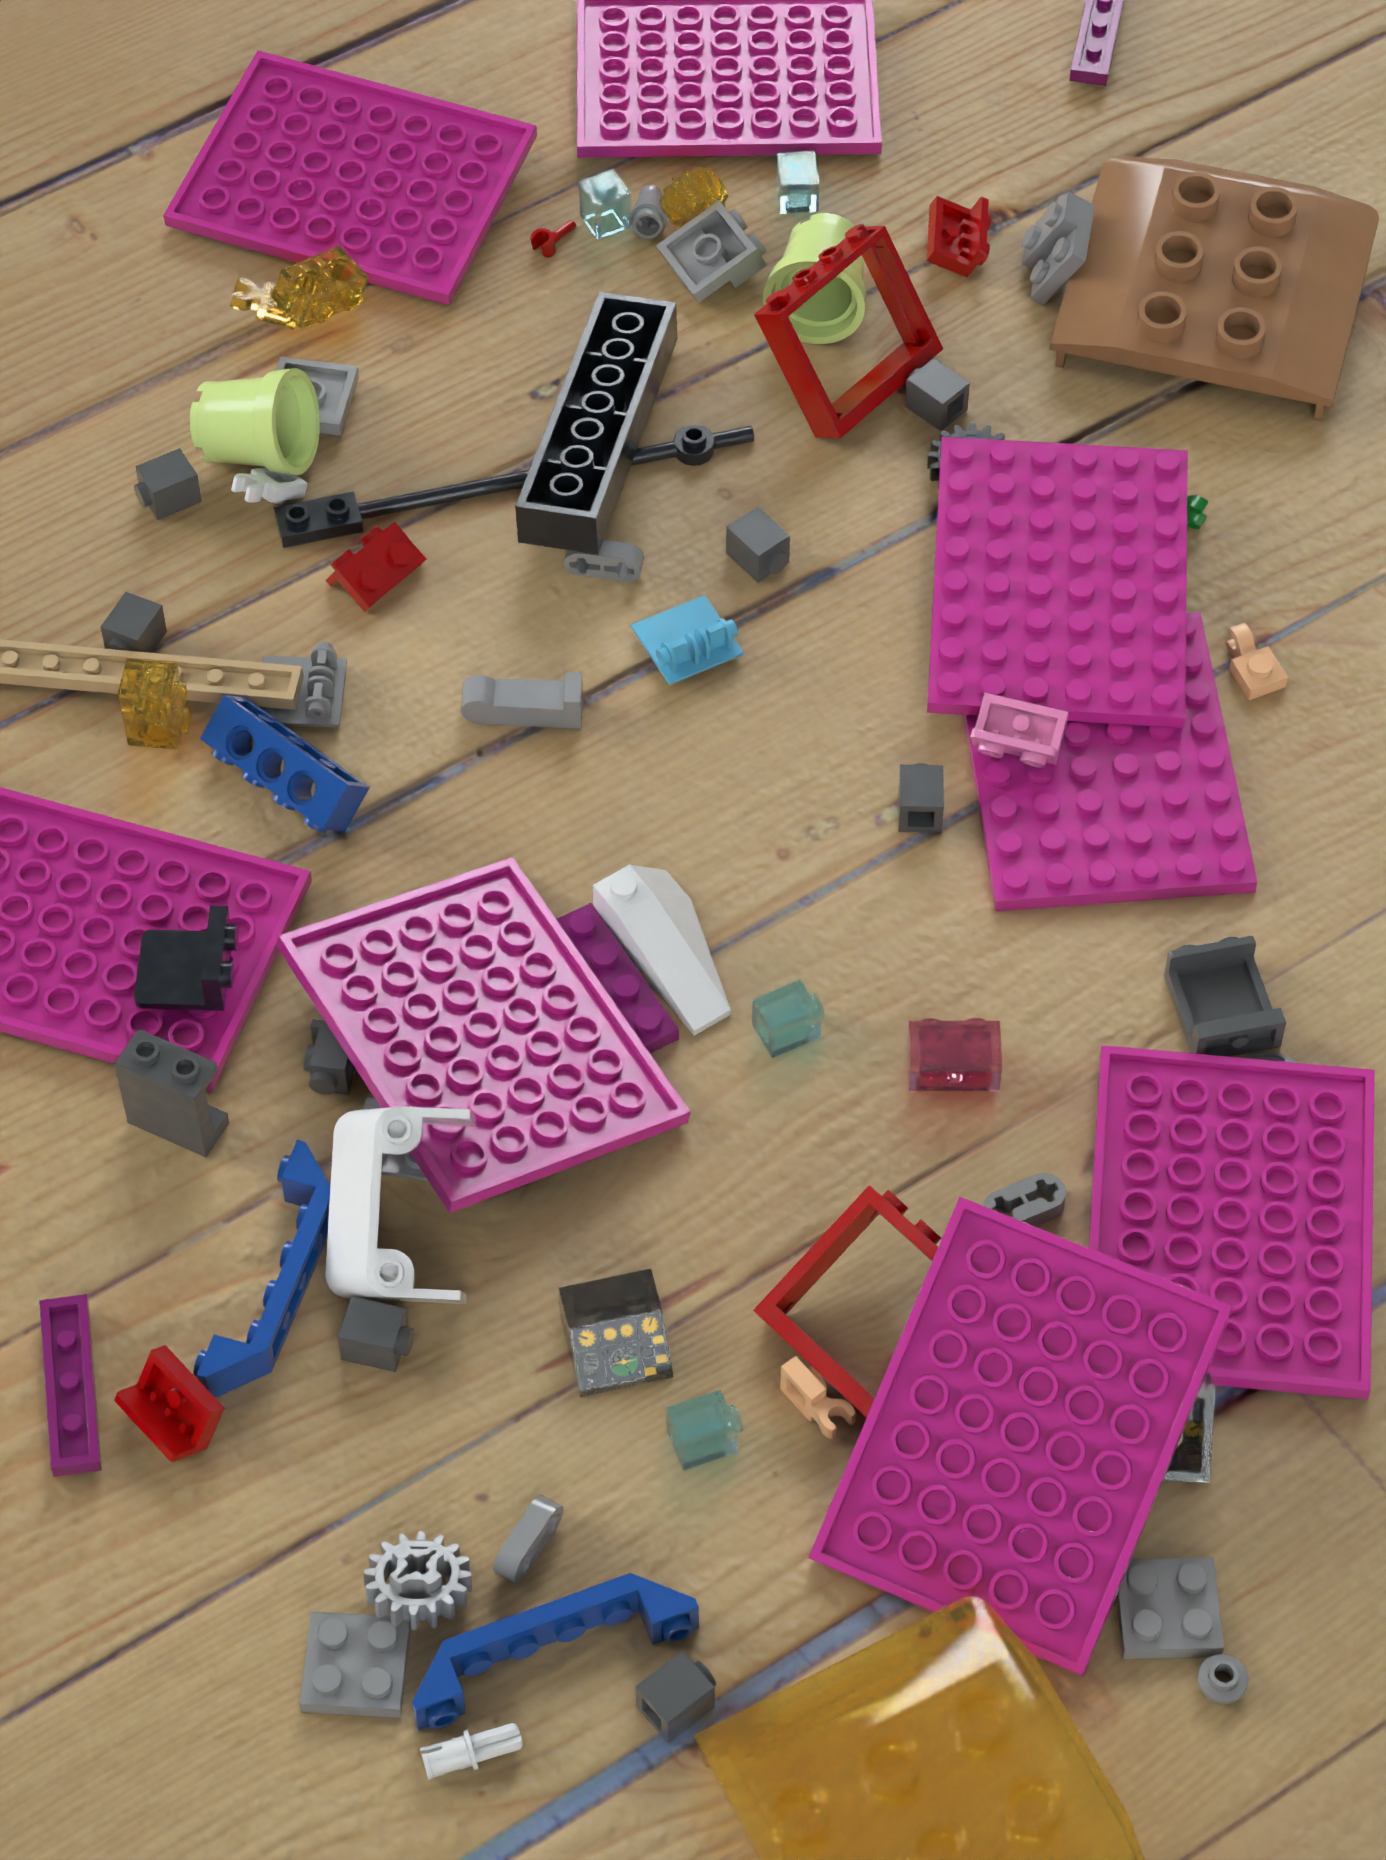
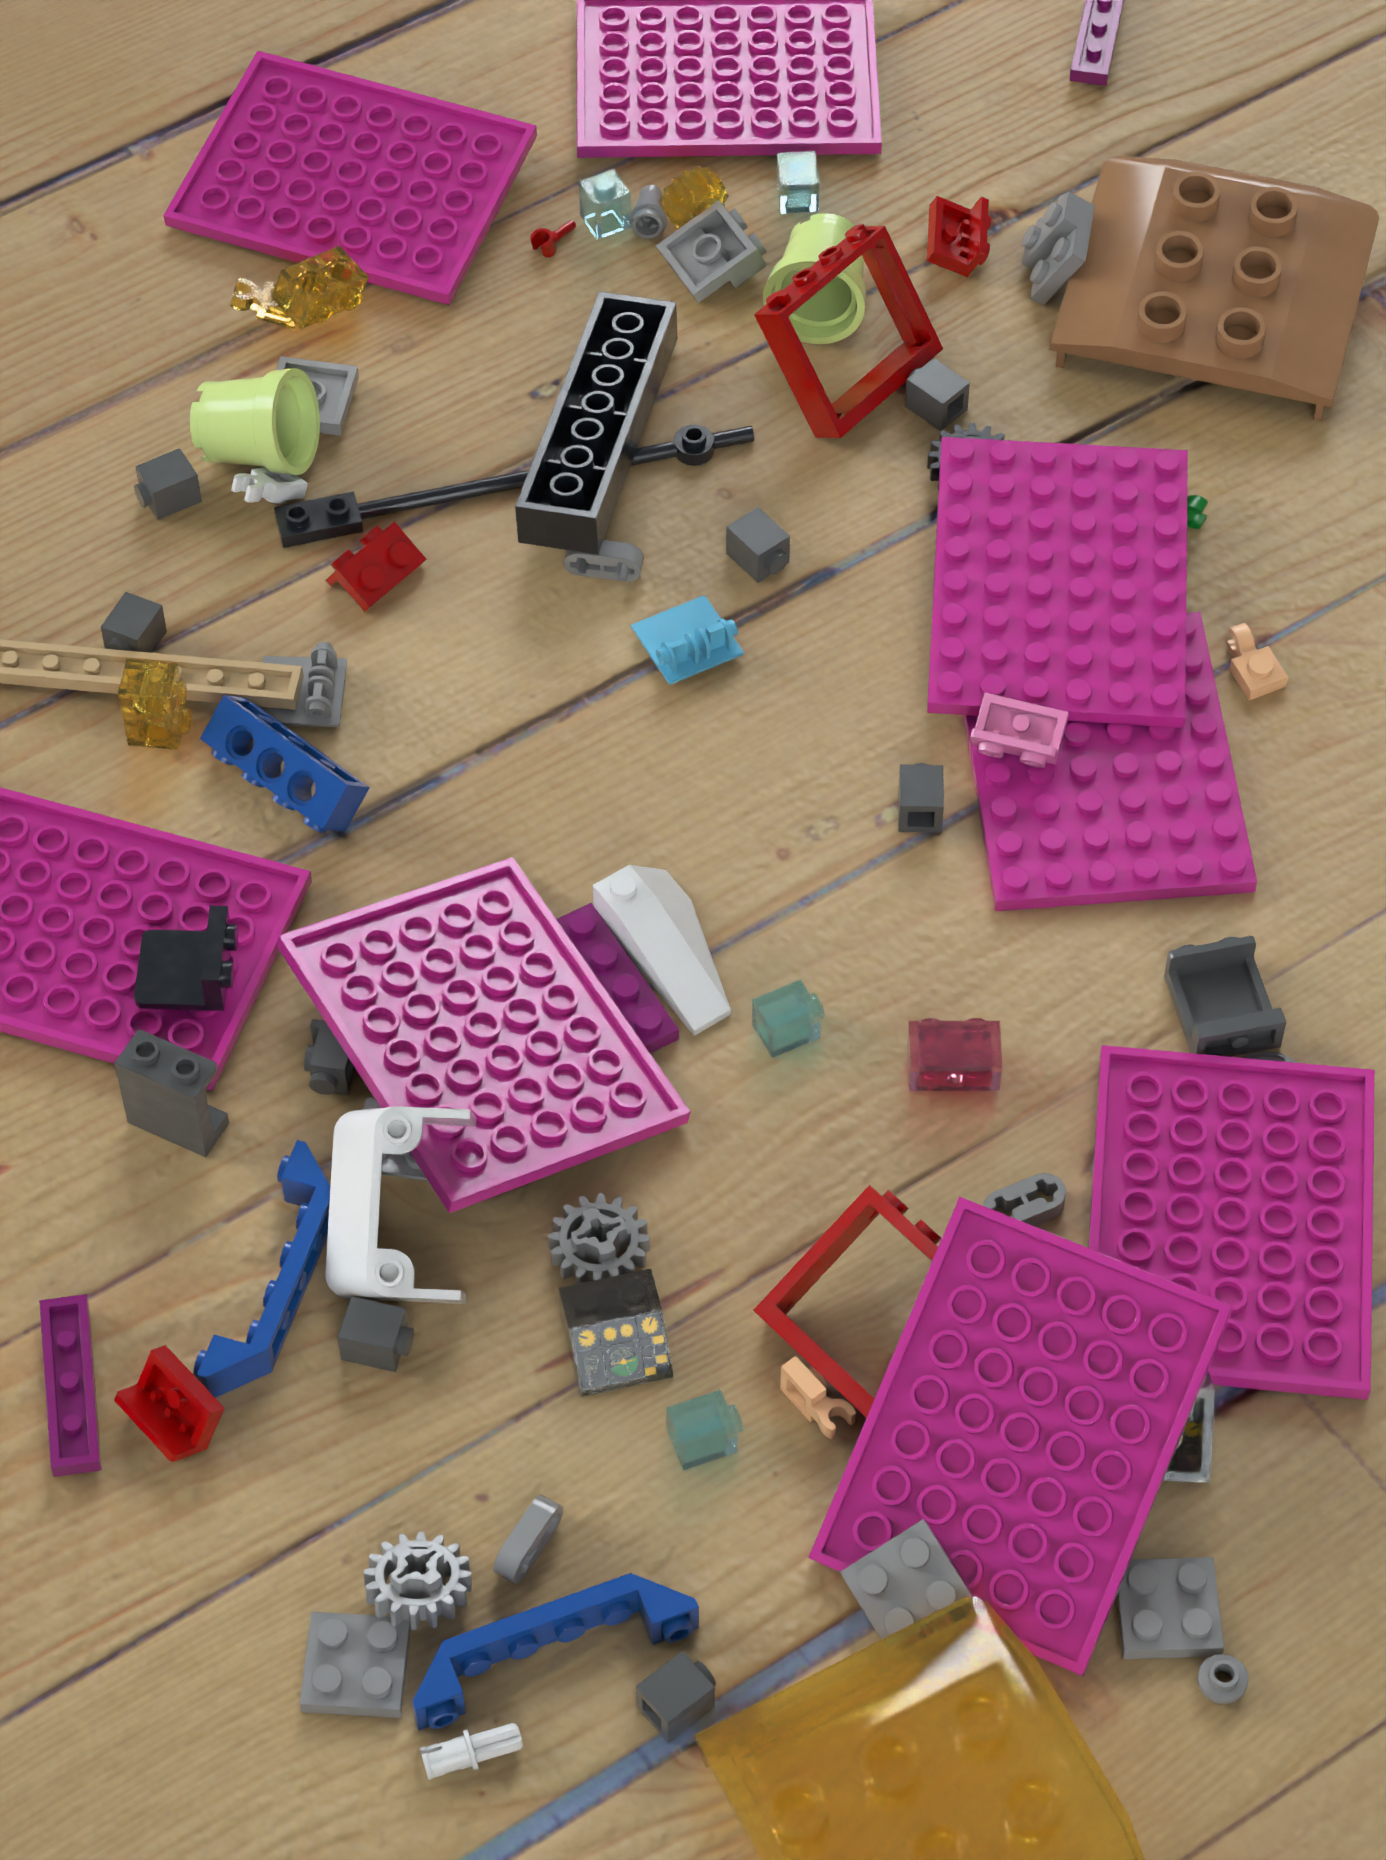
(524, 701): light grey leg -> none
(599, 1241): none -> light grey gear
(905, 1580): none -> light grey plate

